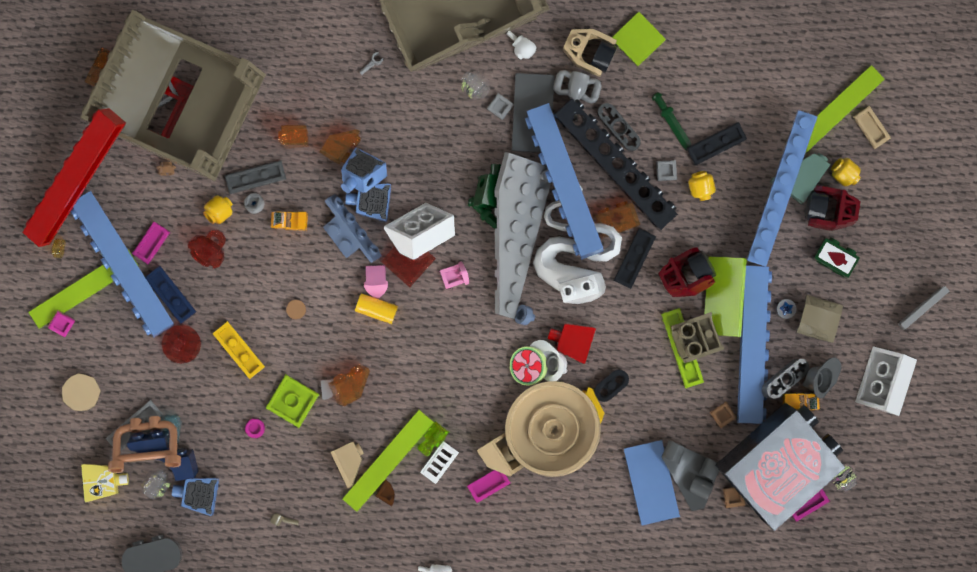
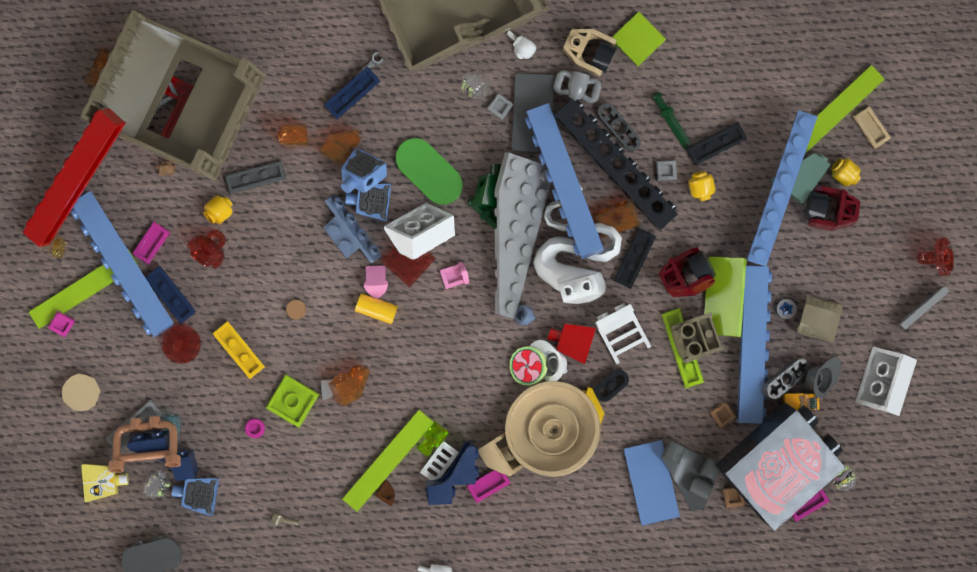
(254, 203): light grey tile -> none
(289, 220): light orange leg -> none
(348, 461): tan slope -> none
(352, 93): none -> dark blue plate
(429, 171): none -> bright green tile
(461, 473): none -> dark blue arch
(609, 323): none -> white plate
(836, 258): brick -> none
(942, 257): none -> clear red tile

